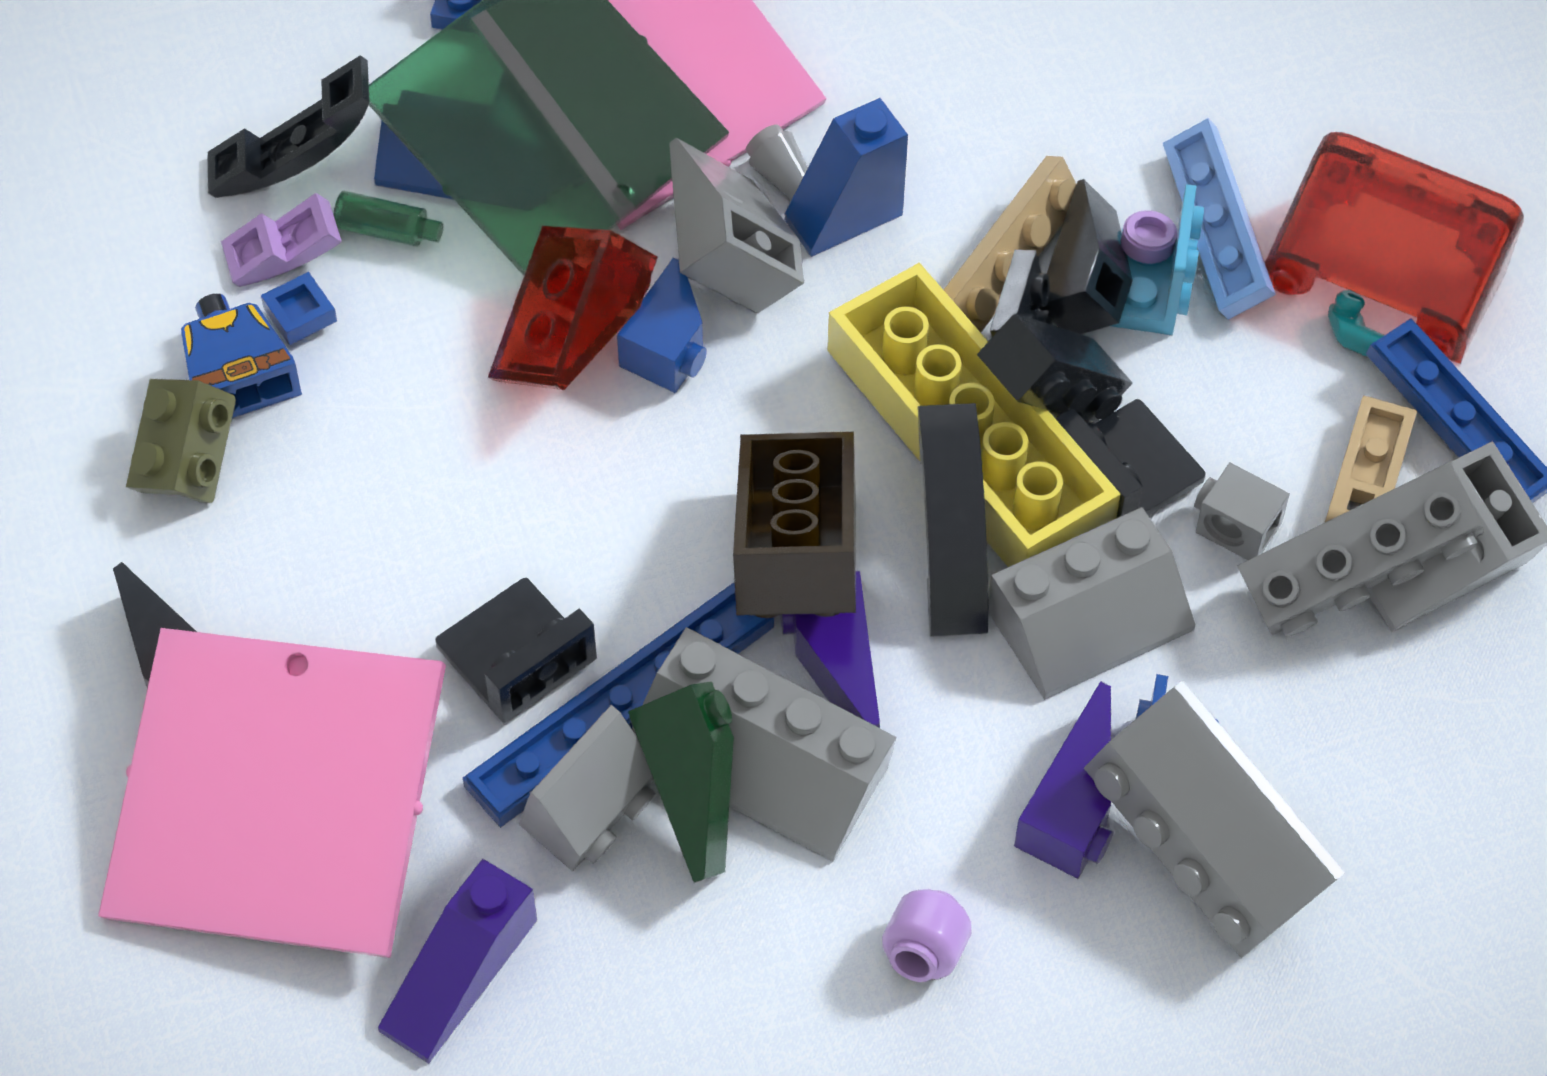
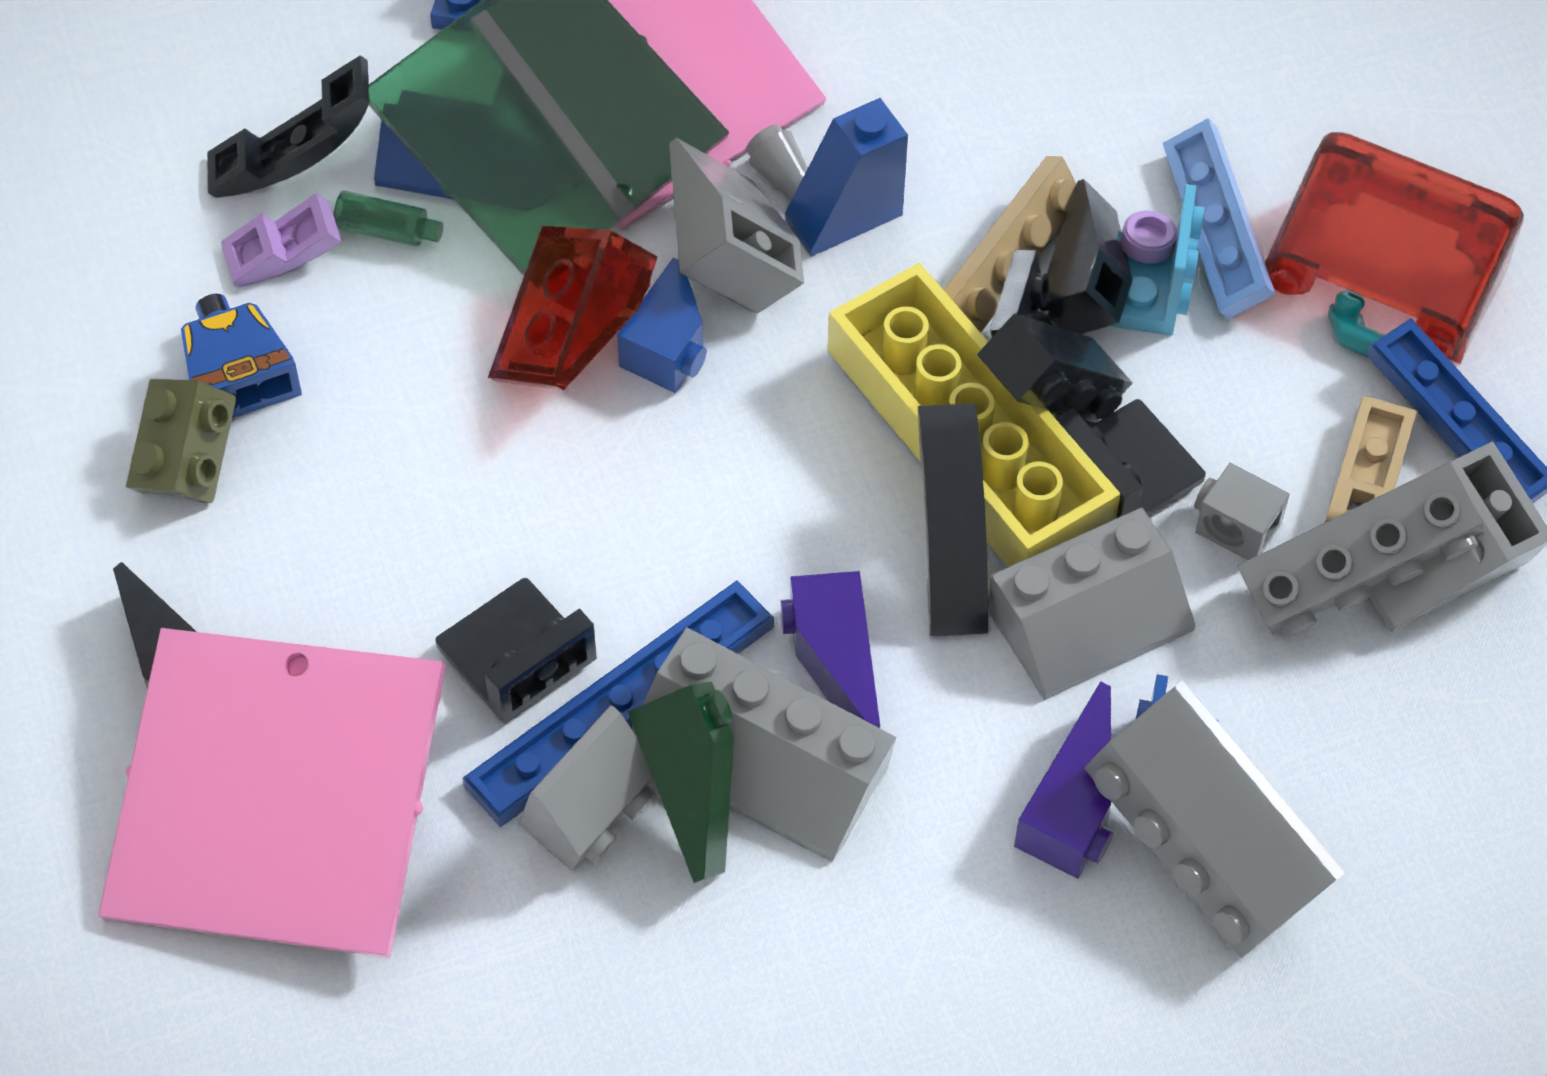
(298, 308): blue plate -> none
(459, 959): dark purple slope -> none
(795, 525): dark brown brick -> none
(926, 935): lavender head -> none

